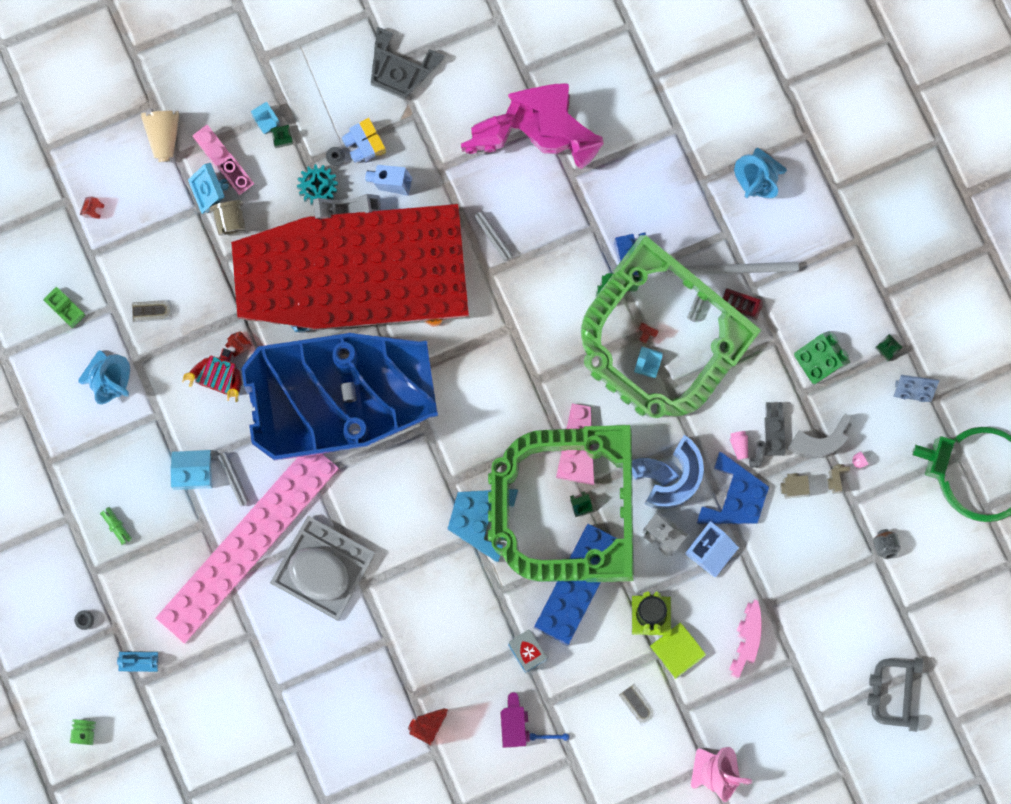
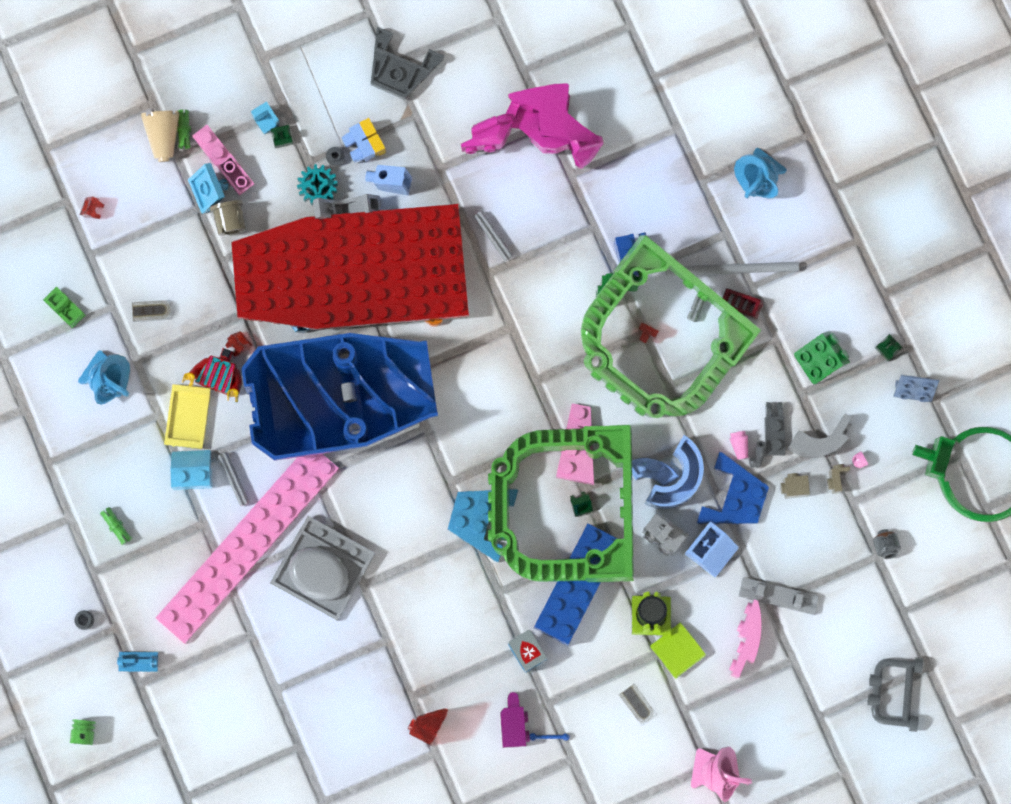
(184, 129): none -> bright green pin
(187, 416): none -> light yellow piece
(648, 362): medium azure panel -> none
(778, 596): none -> light grey hinge

